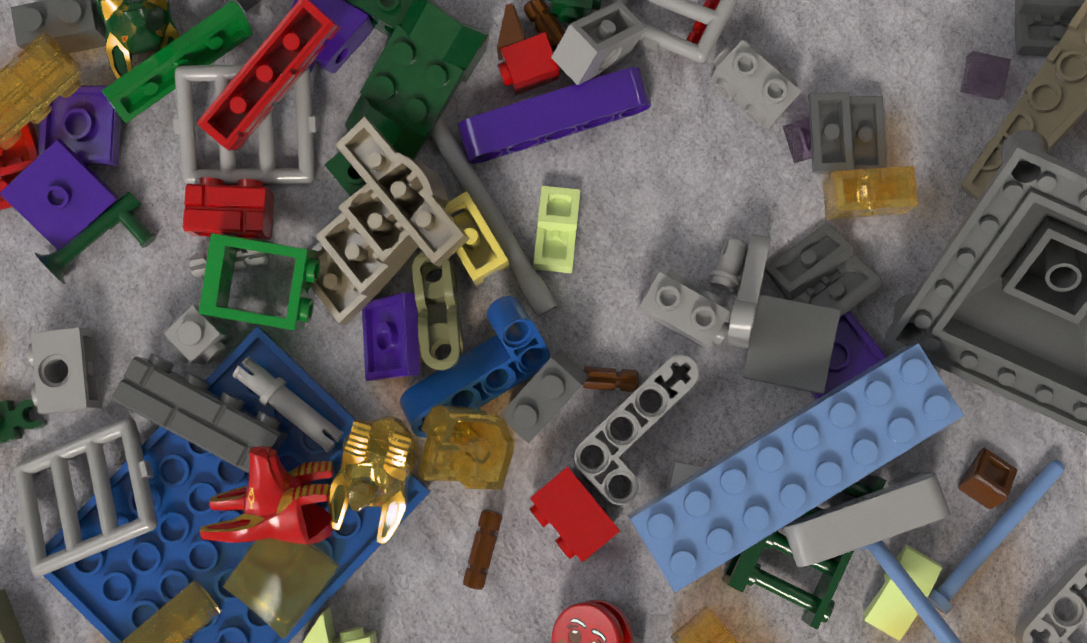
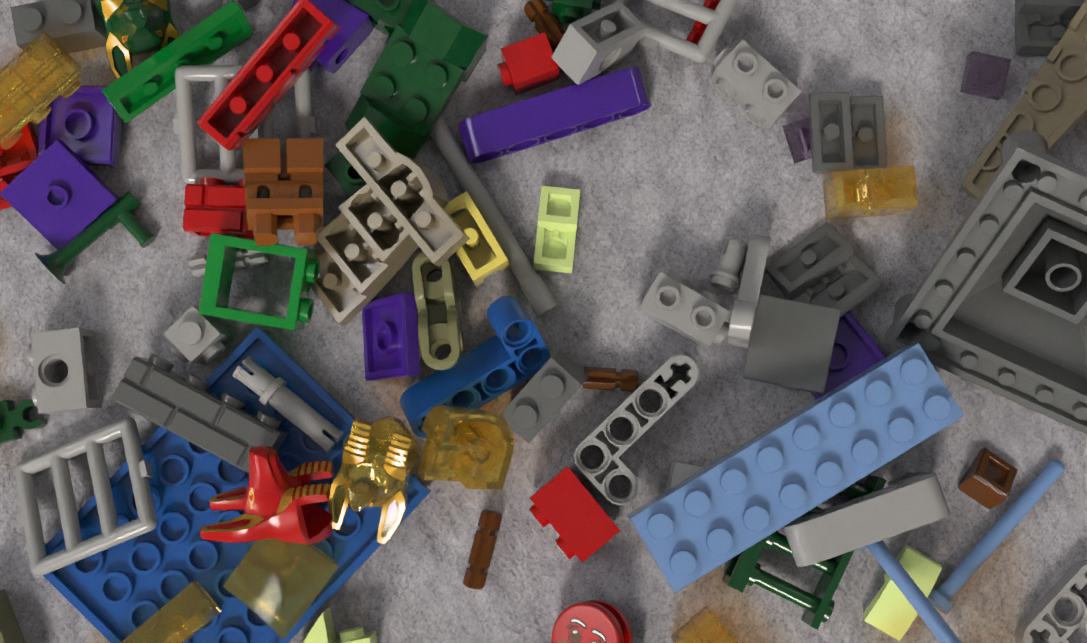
(284, 190): none -> dark orange hips
(511, 29): reddish brown slope -> none

